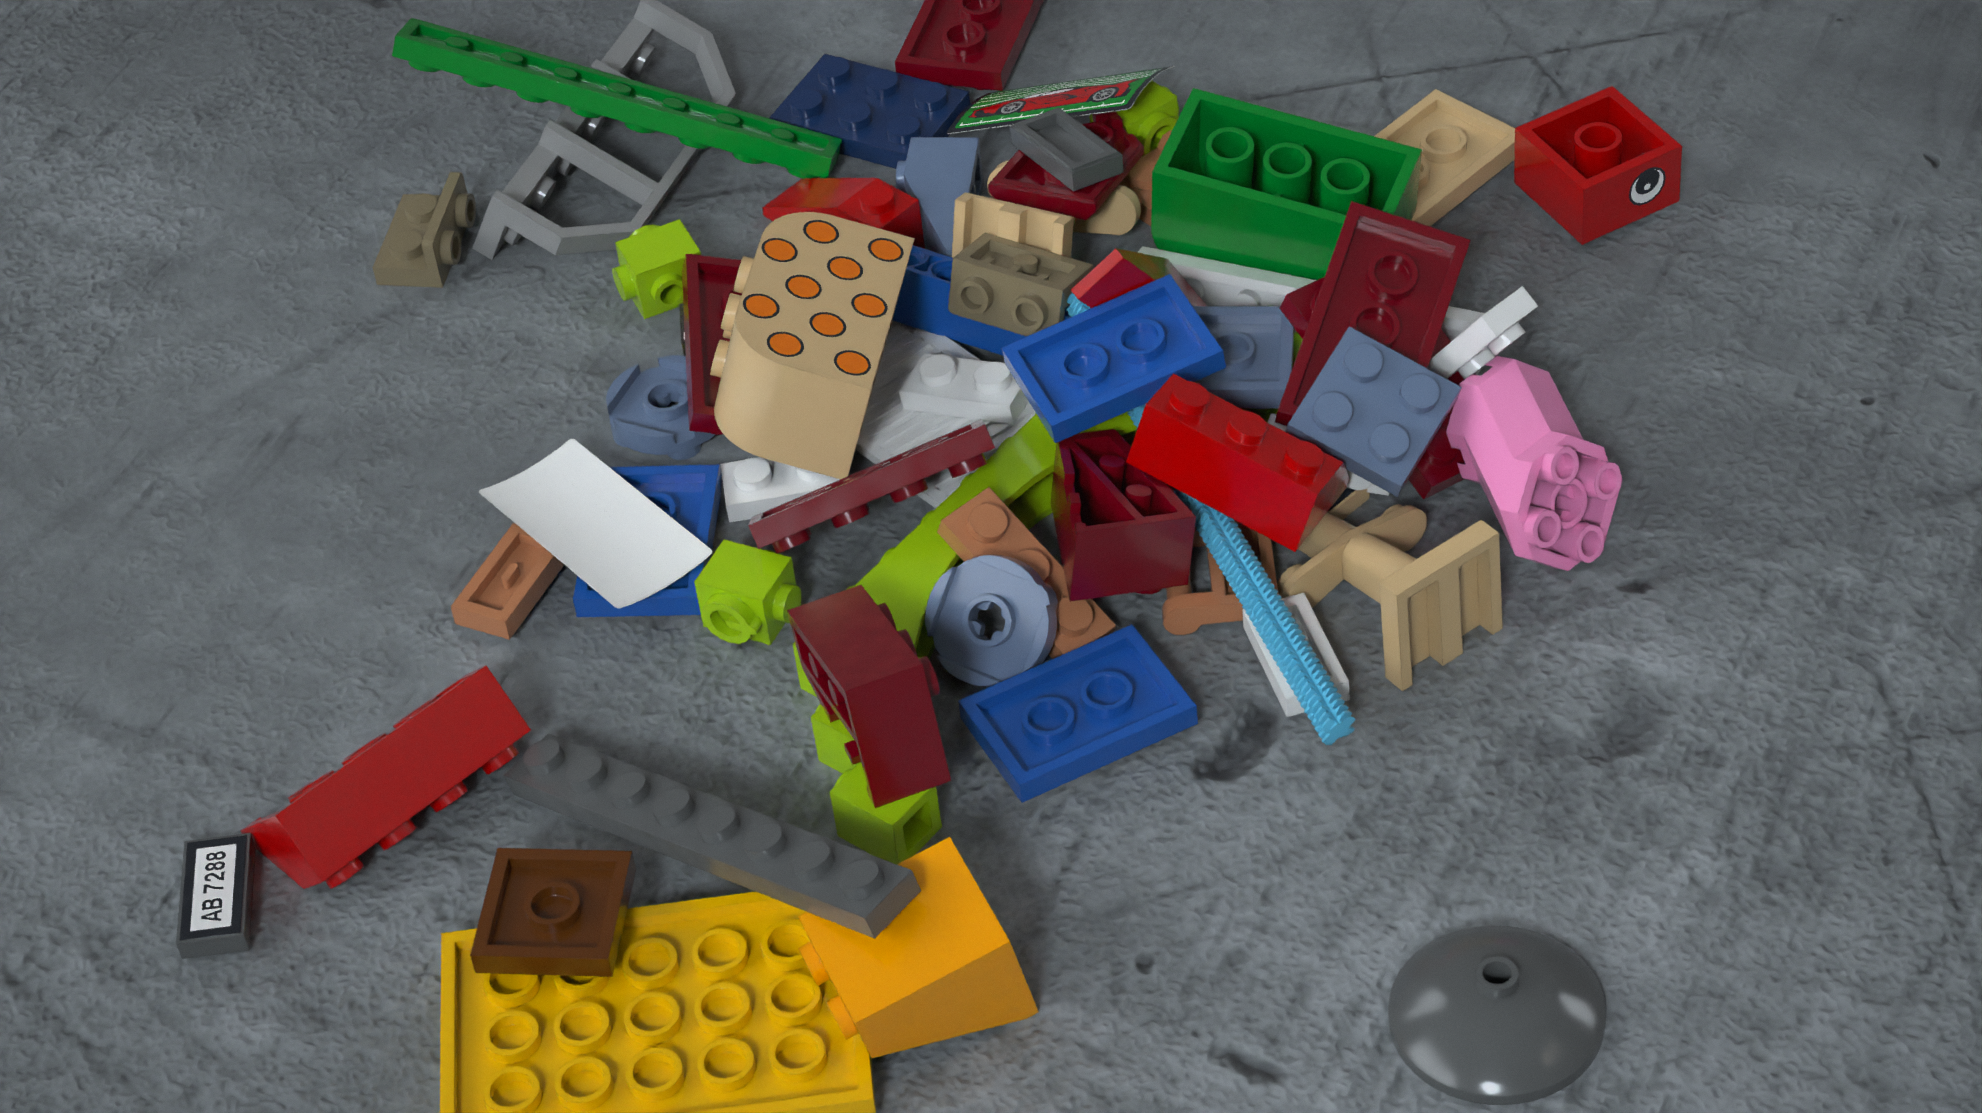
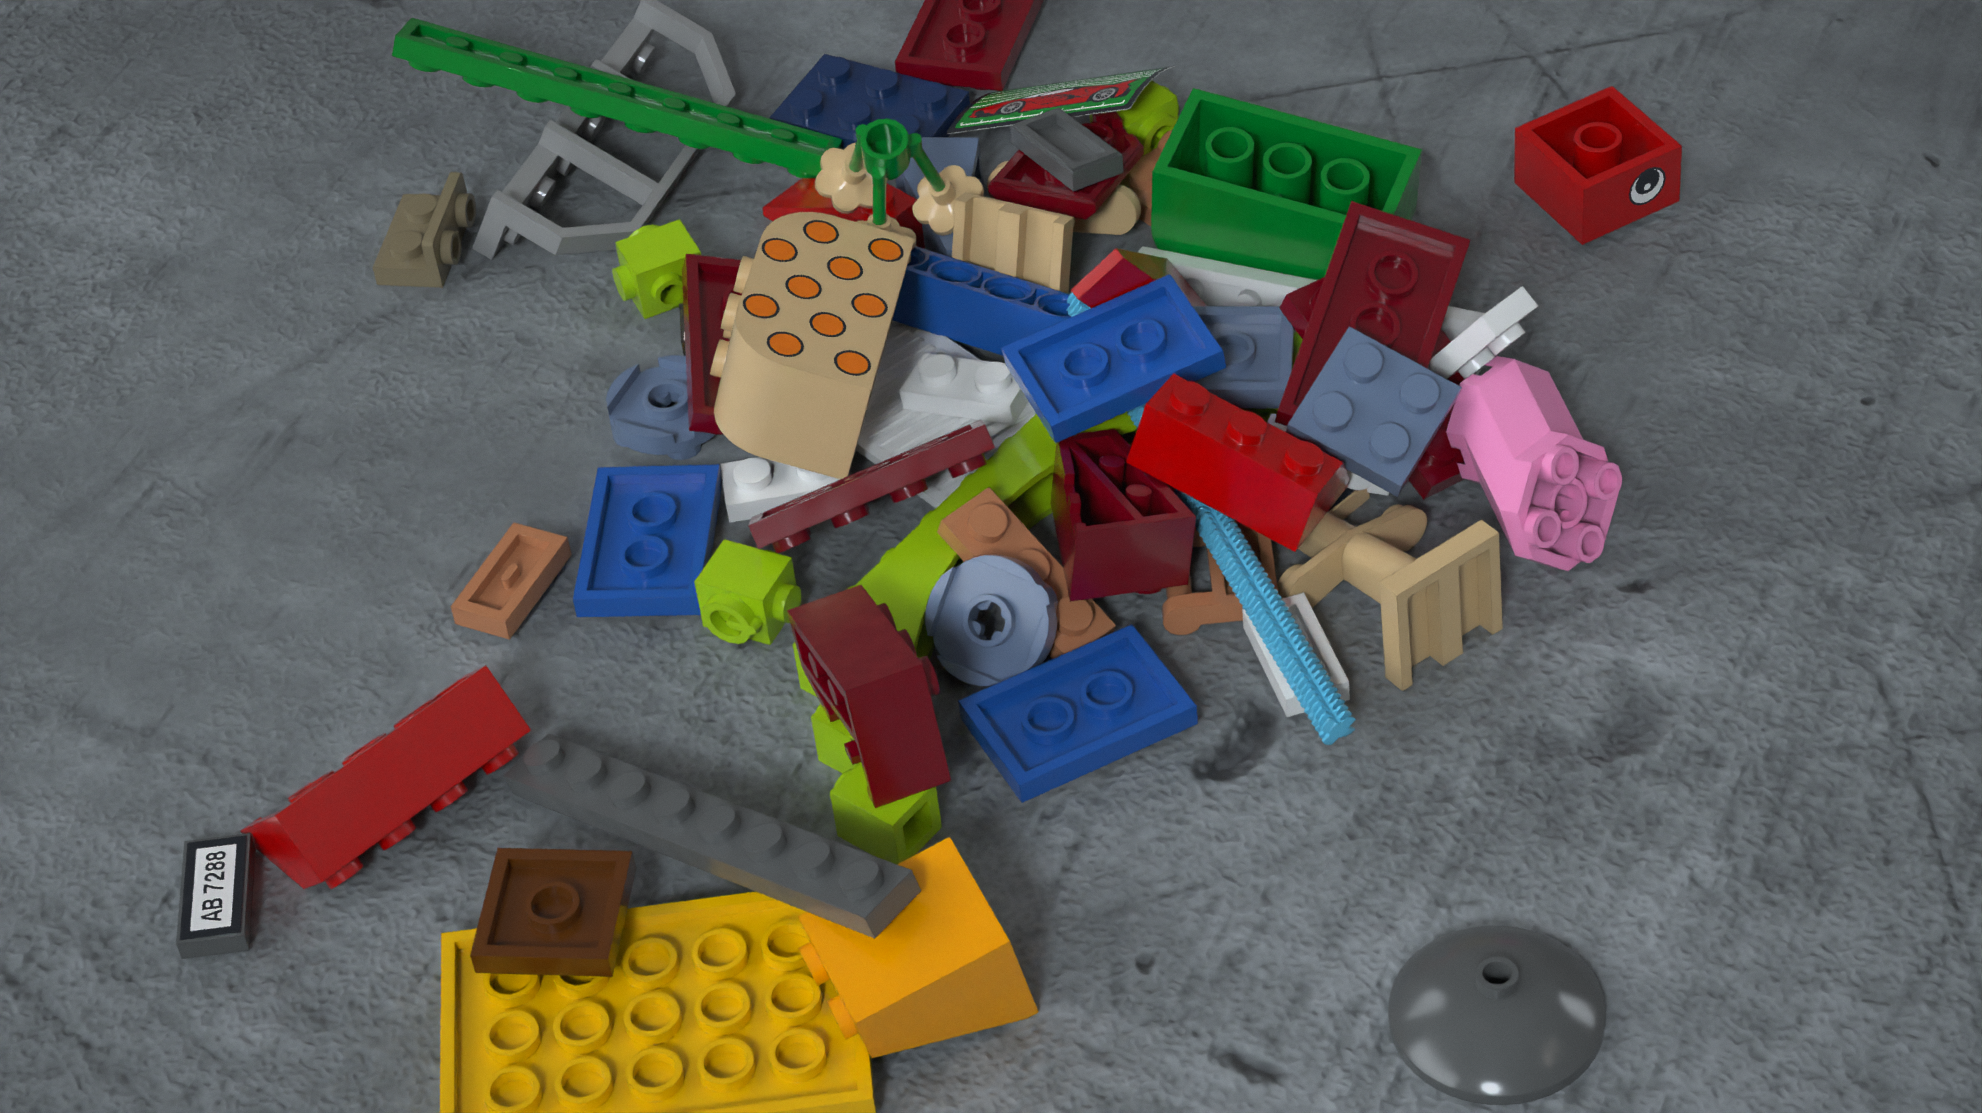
(598, 525): white sticker -> none
(882, 154): none -> plant
(1012, 284): dark tan bracket -> none
(1458, 151): tan plate -> none

